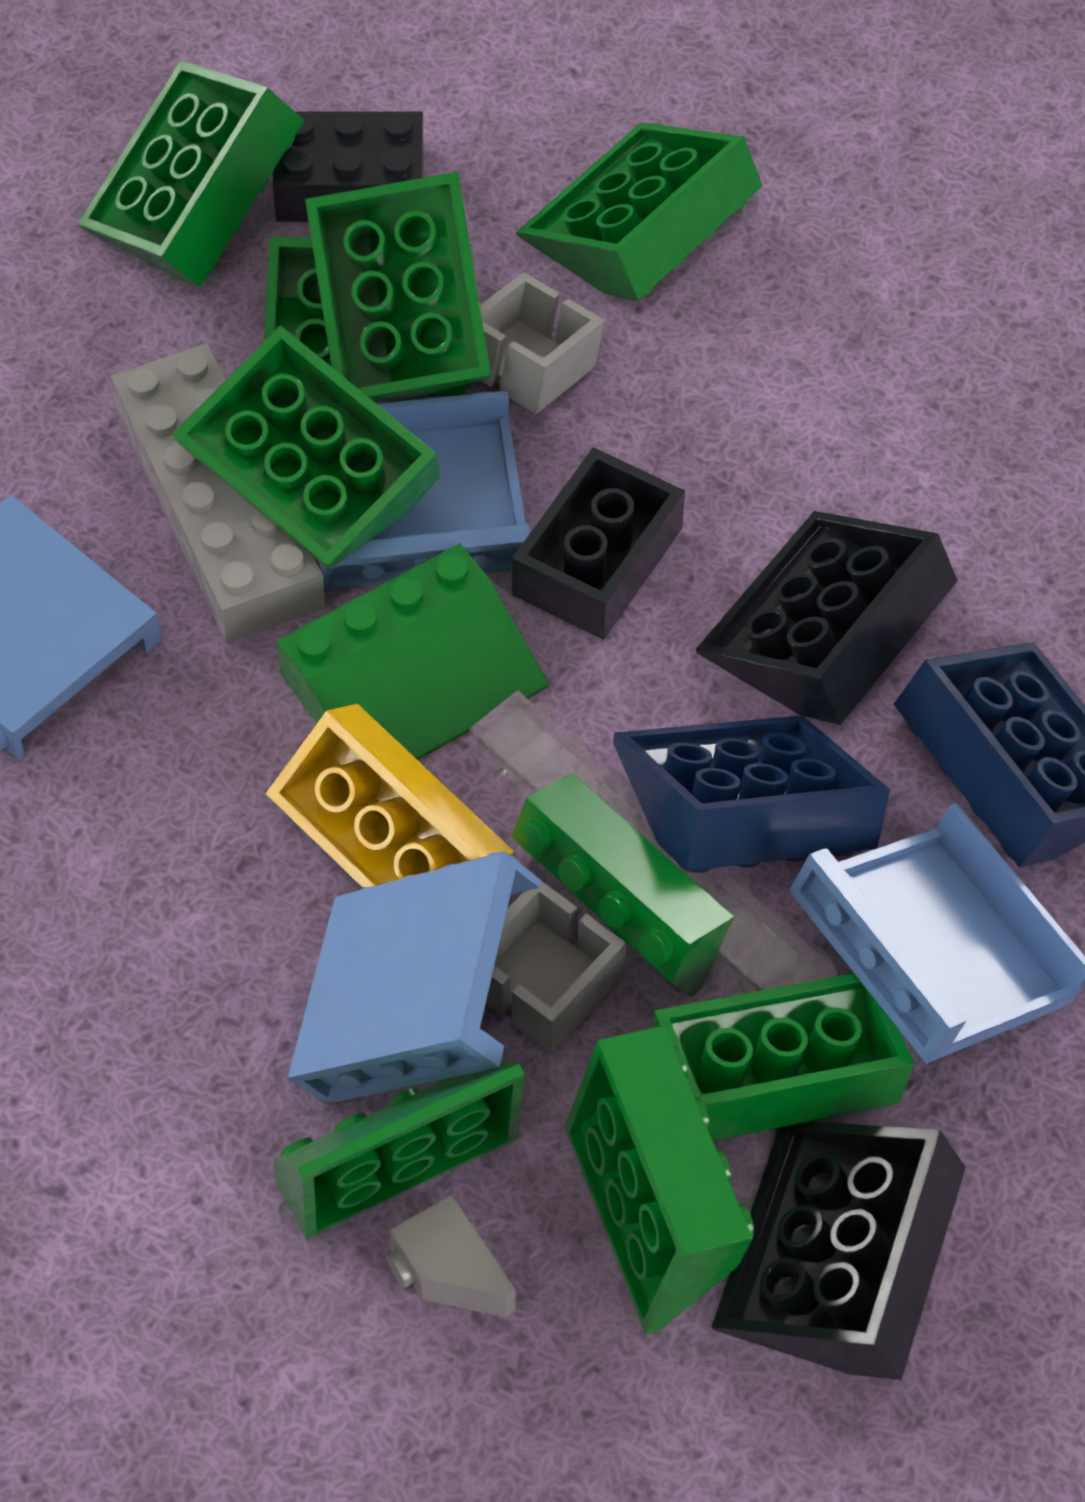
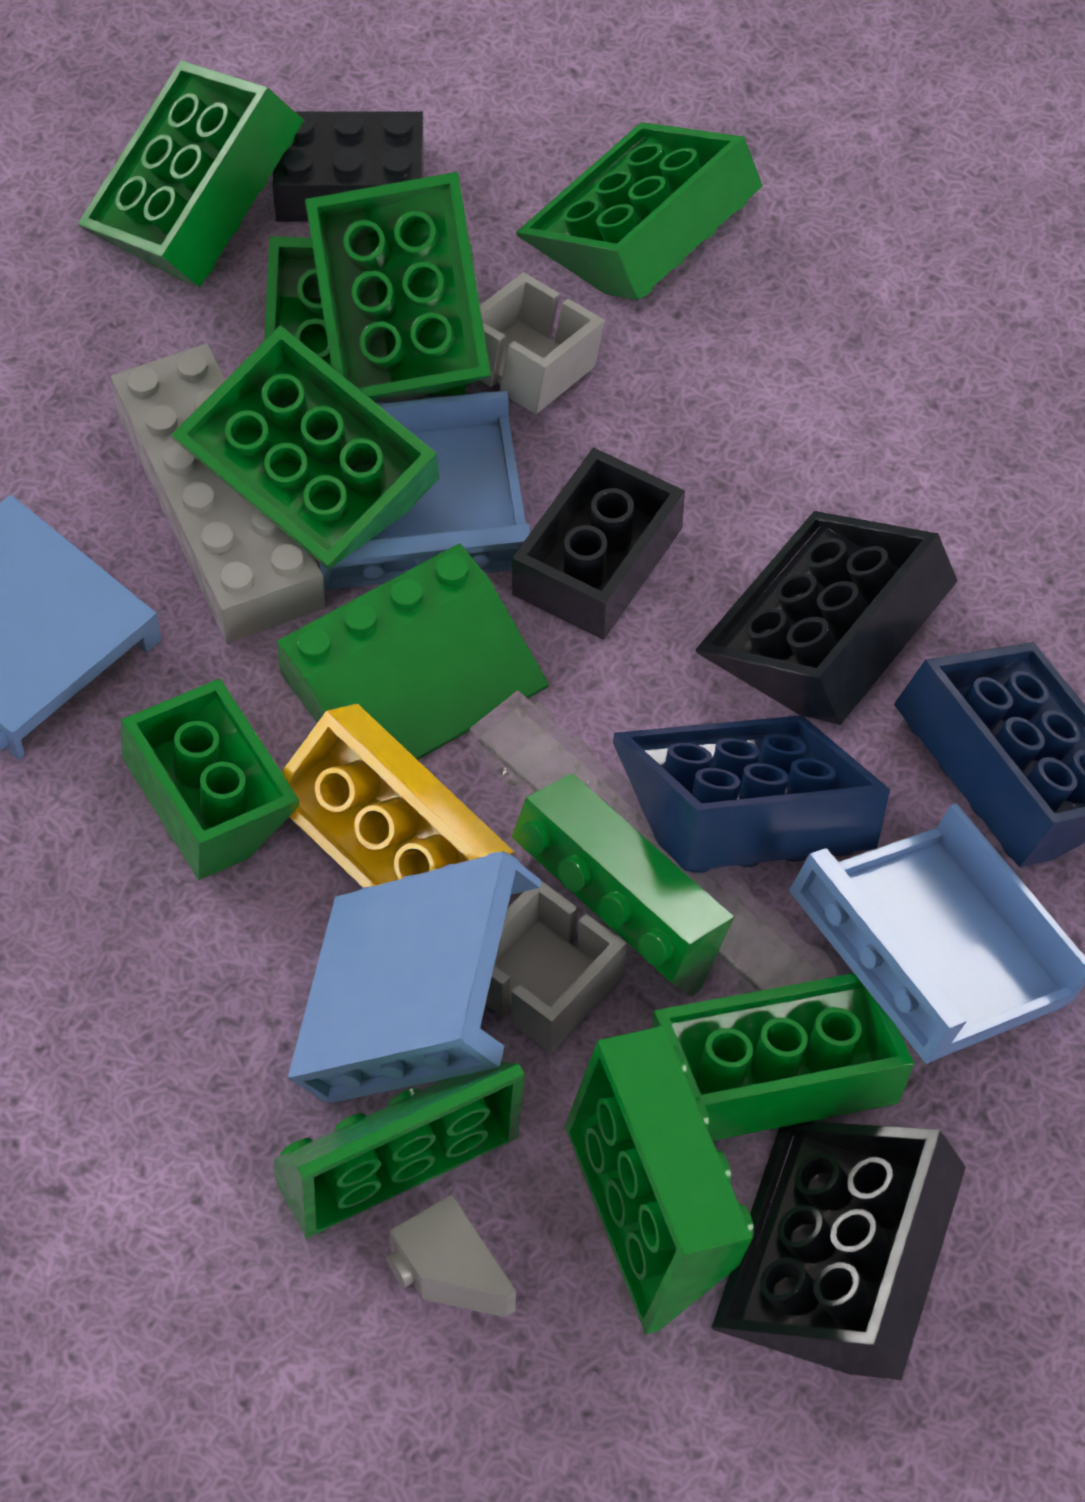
(207, 776): none -> green slope

